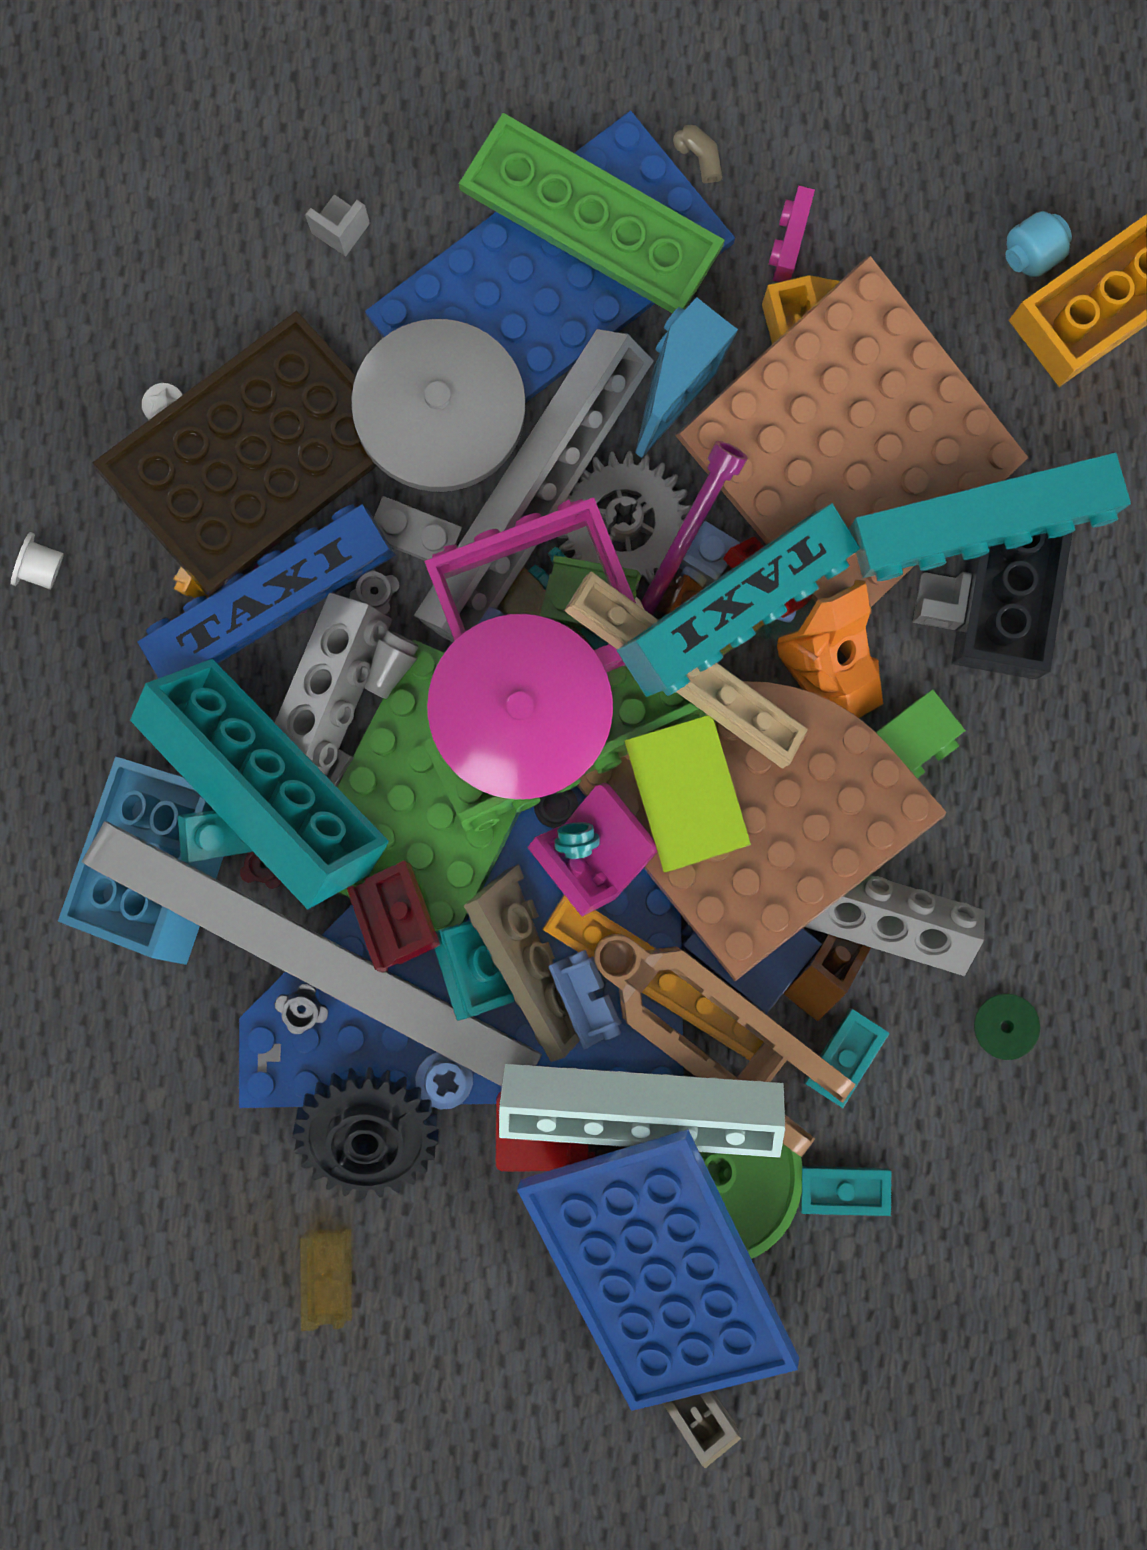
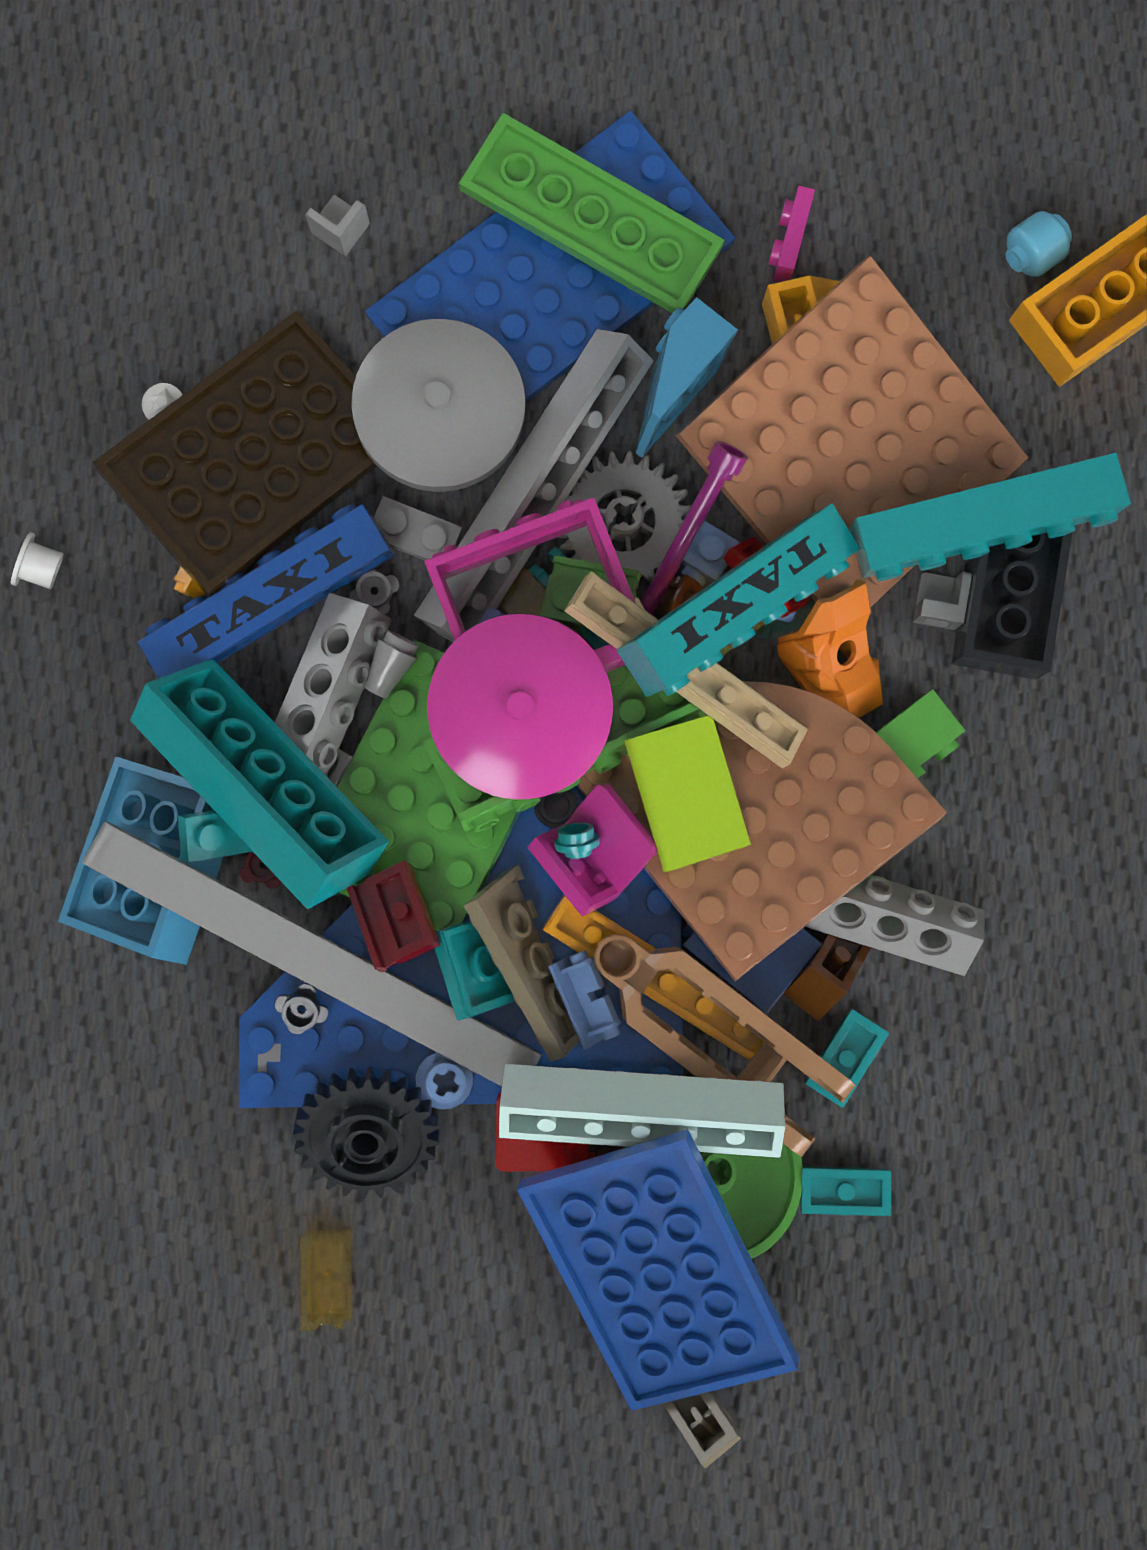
(703, 147): dark tan arm -> none
(1022, 1027): dark green piece -> none

